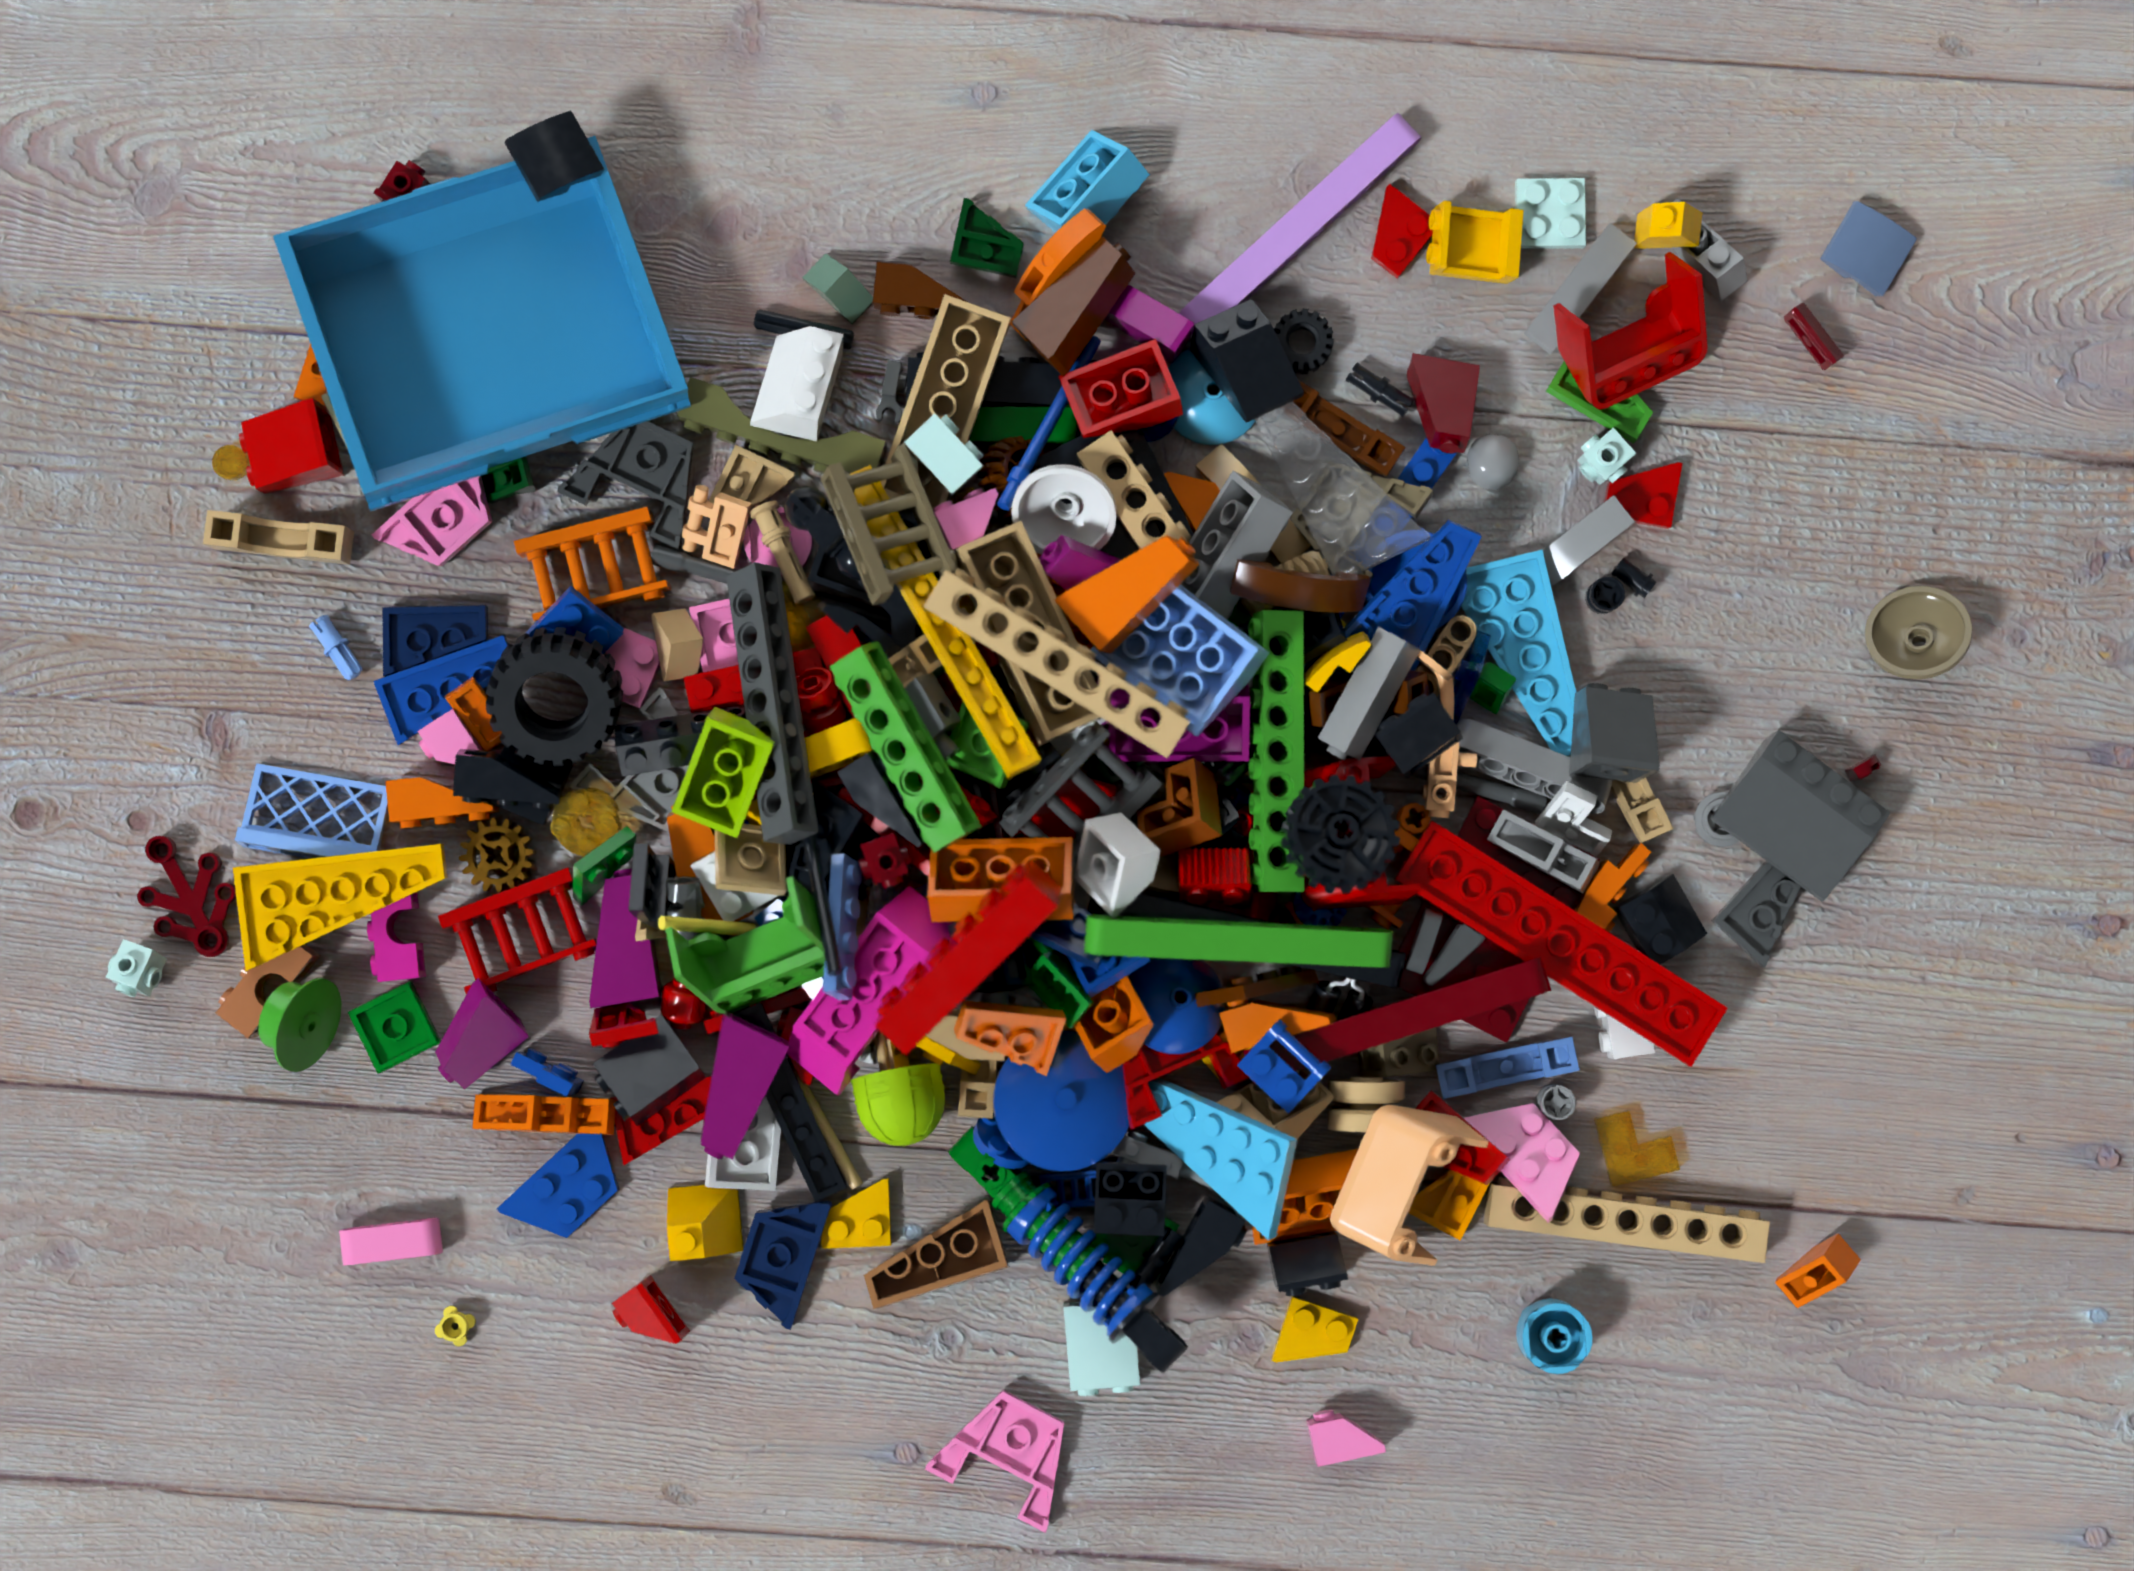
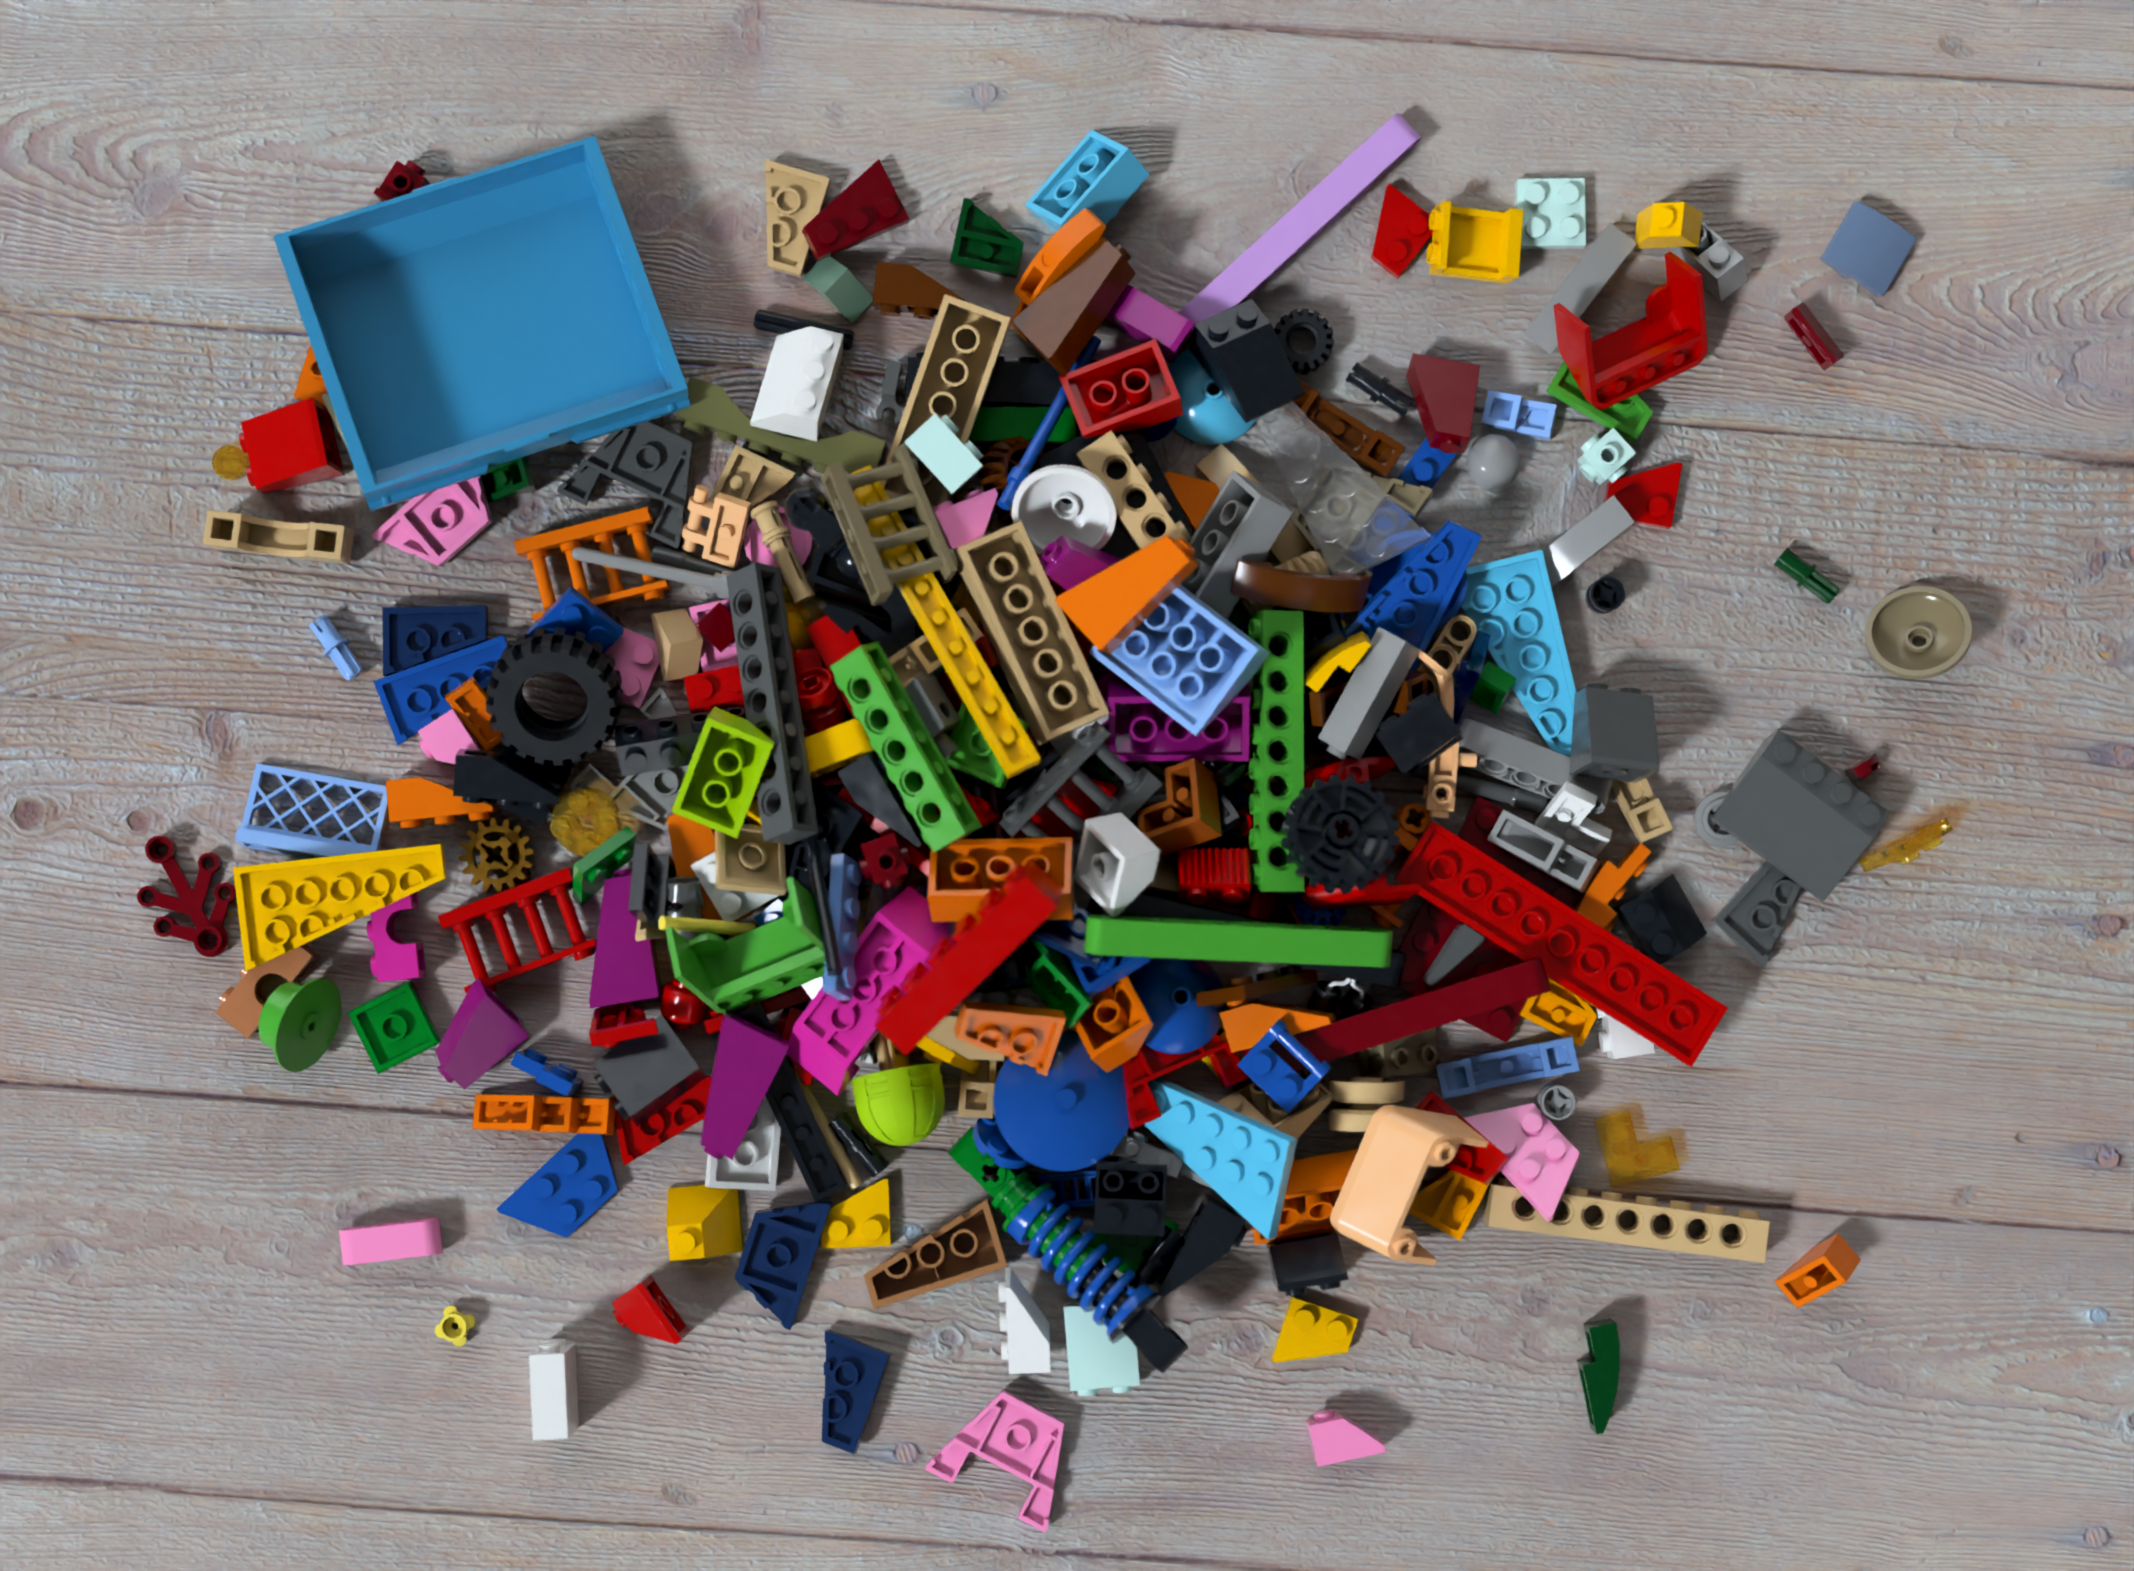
(135, 969): light aqua brick -> none
(554, 155): black slope -> none
(554, 1390): none -> white brick
(715, 582): none -> light grey piece
(717, 627): none -> dark red slope
(791, 203): none -> tan wing
(851, 1387): none -> dark blue wing
(856, 214): none -> dark red wing
(859, 1144): none -> black pin
(946, 604): tan brick -> none
(1026, 1327): none -> white slope
(1424, 940): dark grey beam -> none
(1519, 415): none -> light blue slope
(1560, 1013): none -> light orange wing
(1569, 1348): medium azure brick -> none
(1600, 1372): none -> dark green slope
(1634, 577): black pin -> none
(1807, 576): none -> dark green axle
(1906, 848): none -> clear yellow wing

